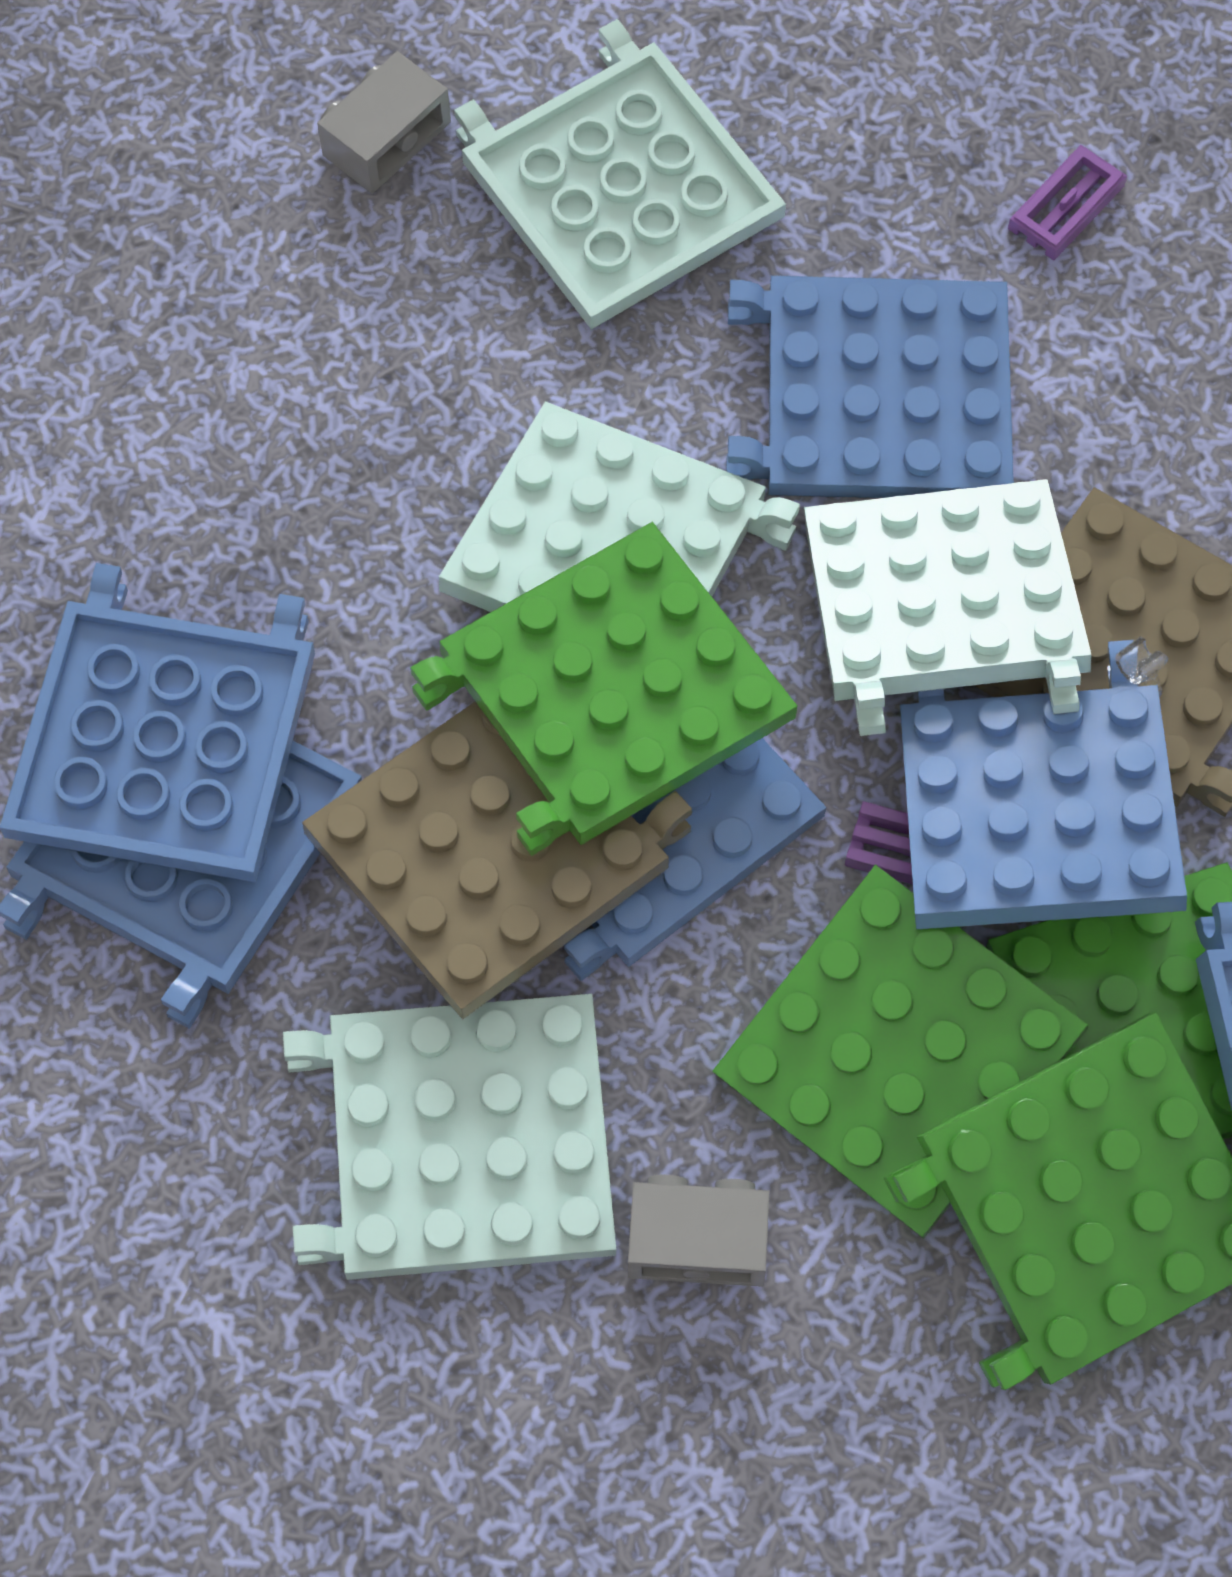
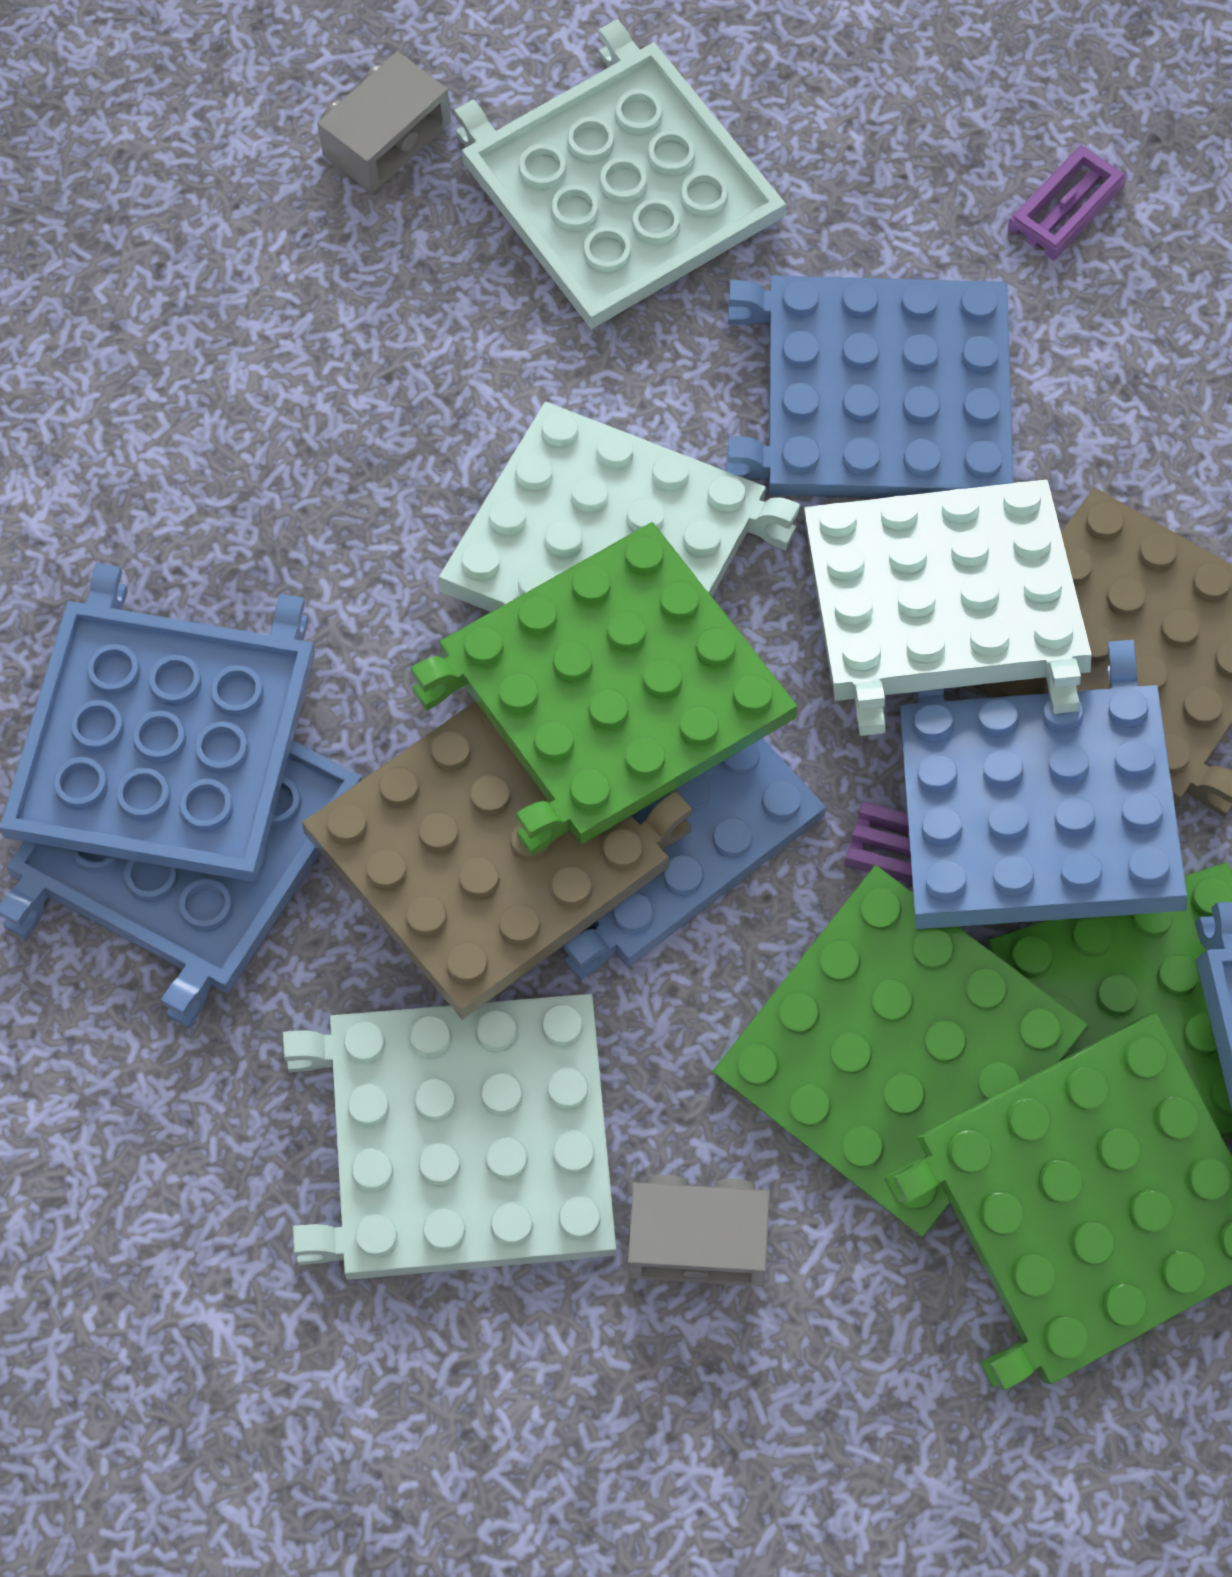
(1139, 665): clear hand -> none

